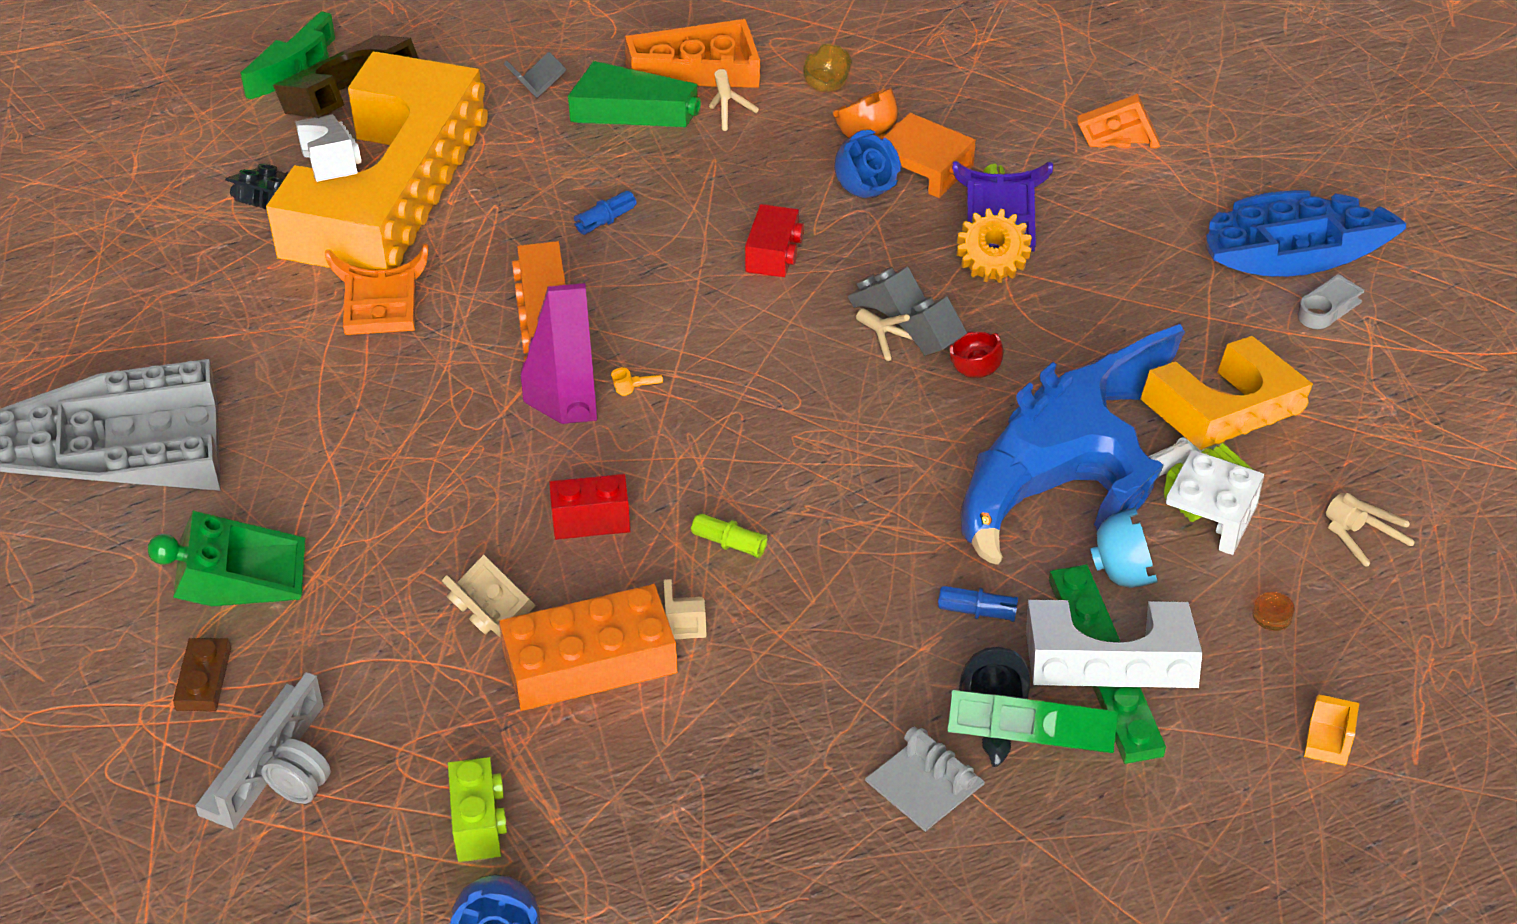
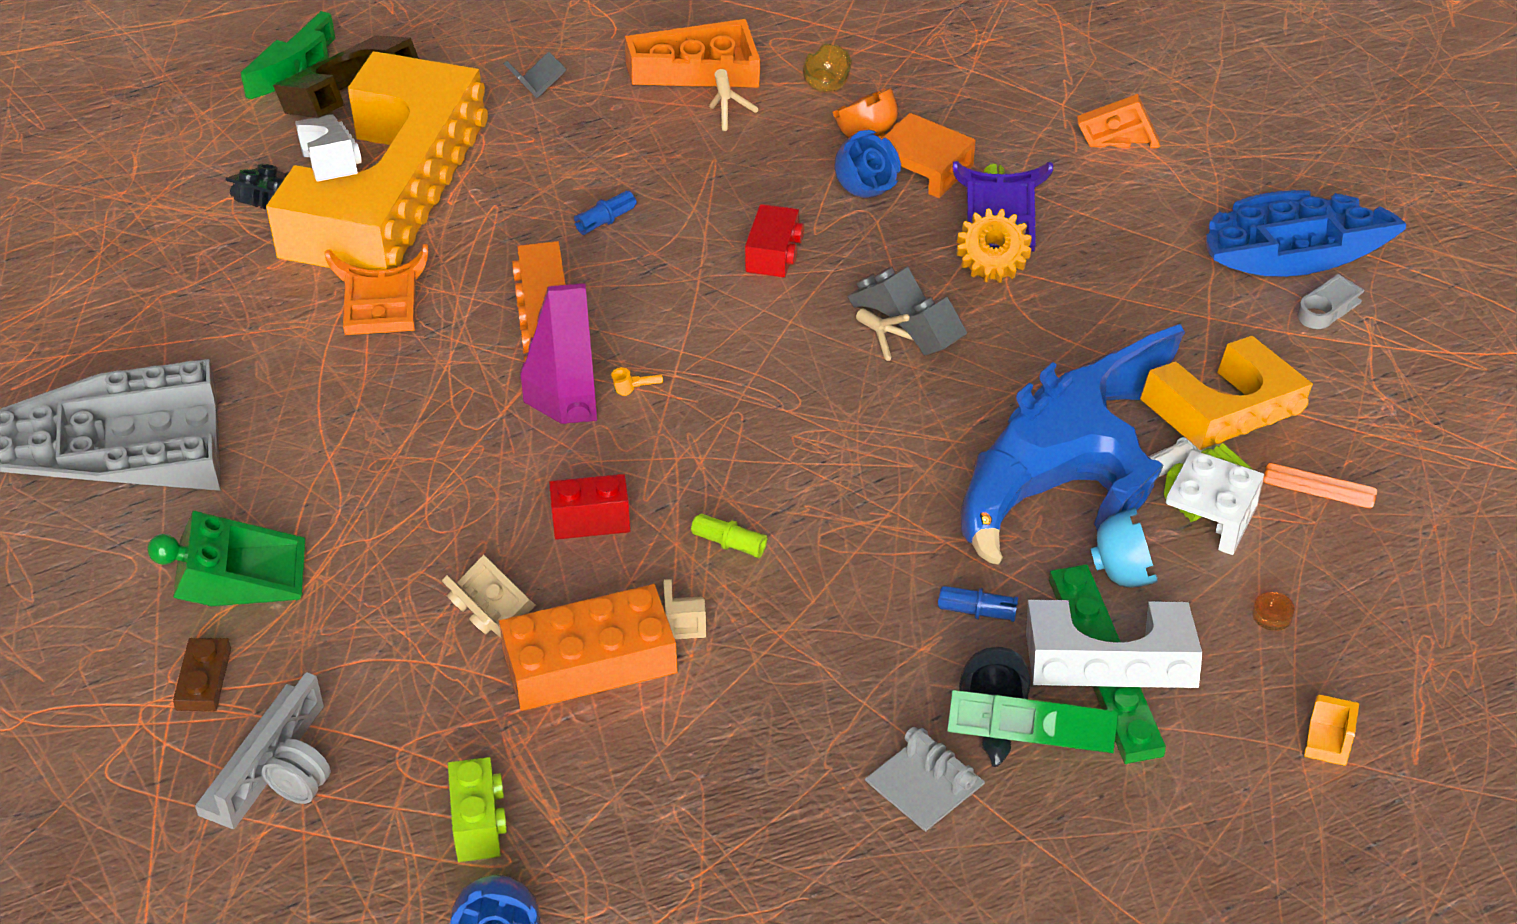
(632, 98): green slope -> none
(977, 354): red hair -> none
(1320, 485): none -> axle
(1350, 513): tan plant -> none

